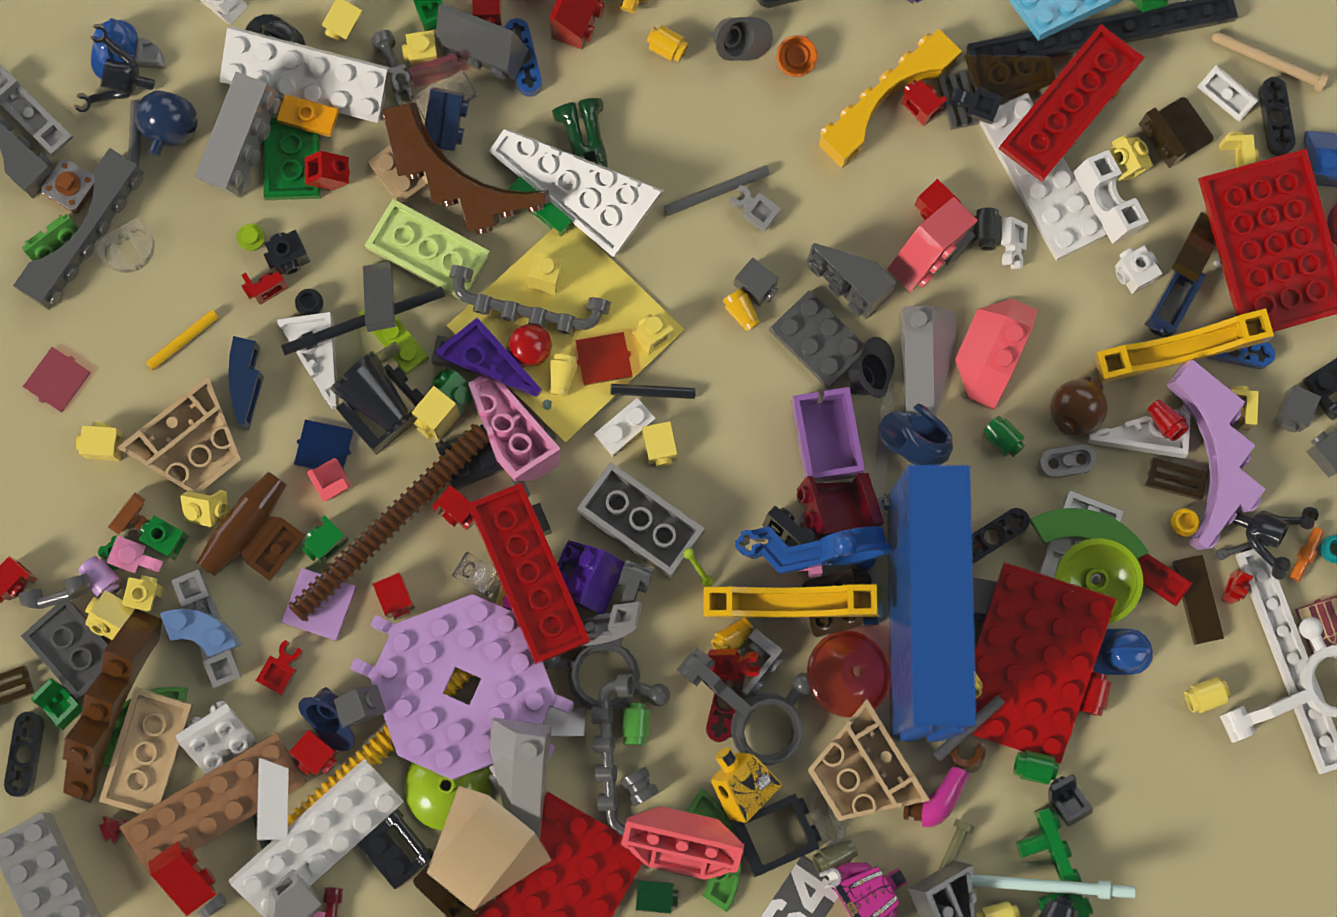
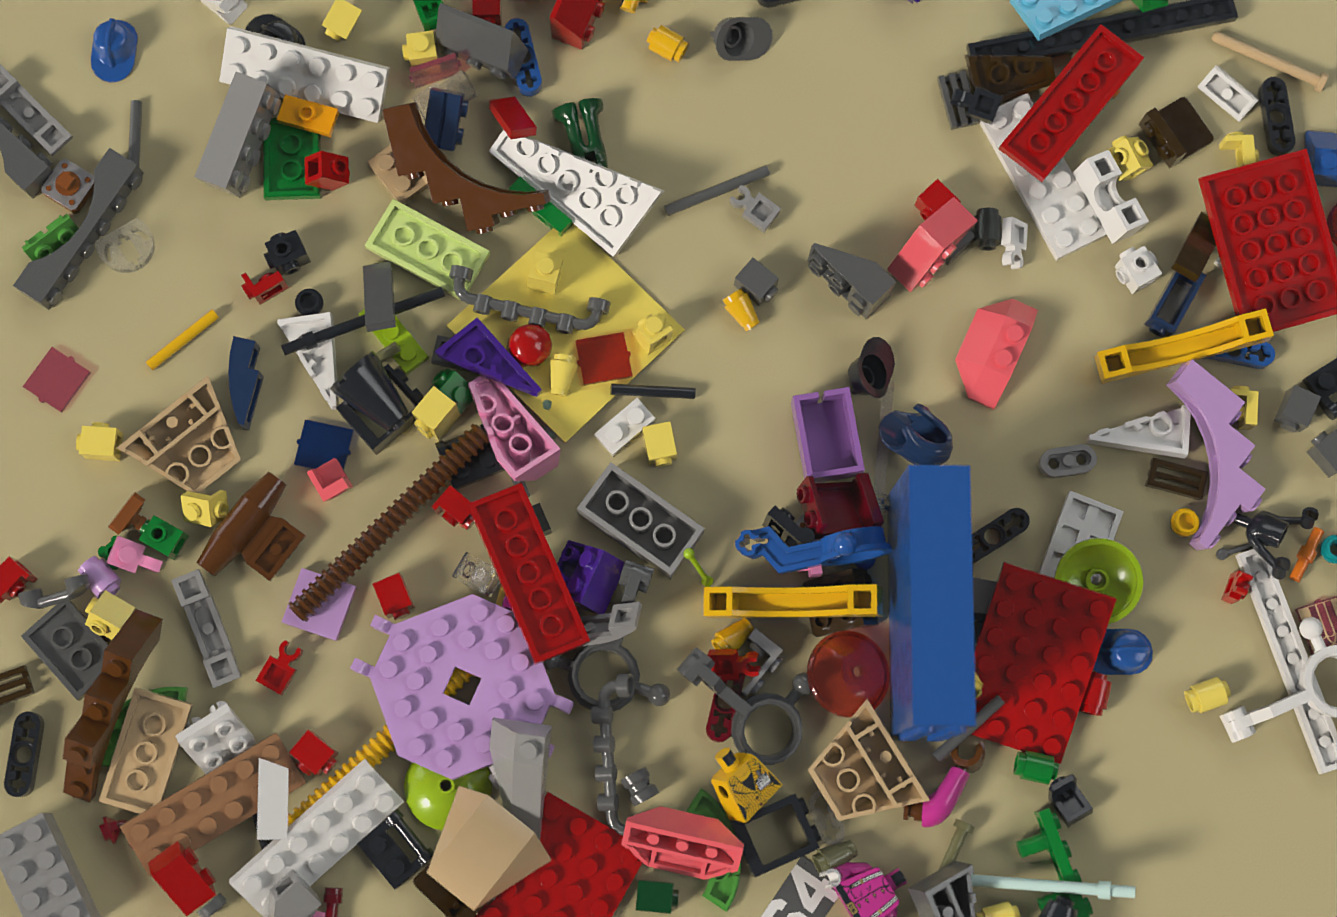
(57, 703): green bracket -> none
(116, 75): black piece -> none
(142, 592): light yellow bracket -> none
(149, 54): light grey tile -> none
(165, 120): dark blue piece -> none
(201, 628): medium blue brick -> none
(250, 237): lime plate -> none
(323, 541): green brick -> none
(324, 719): dark blue piece -> none
(359, 705): dark grey brick -> none
(399, 77): dark grey bar -> none
(512, 117): none -> red tile
(566, 724): white slope -> none
(635, 724): bright green brick -> none
(796, 56): orange hair -> none
(817, 339): dark grey plate -> none
(922, 101): red brick -> none
(927, 349): light grey wedge -> none
(931, 59): yellow arch -> none
(1004, 437): green brick -> none
(1079, 406): reddish brown brick -> none
(1087, 525): bright green tile -> none
(1163, 579): red plate -> none
(1168, 421): red cone -> none
(1199, 601): dark brown tile -> none

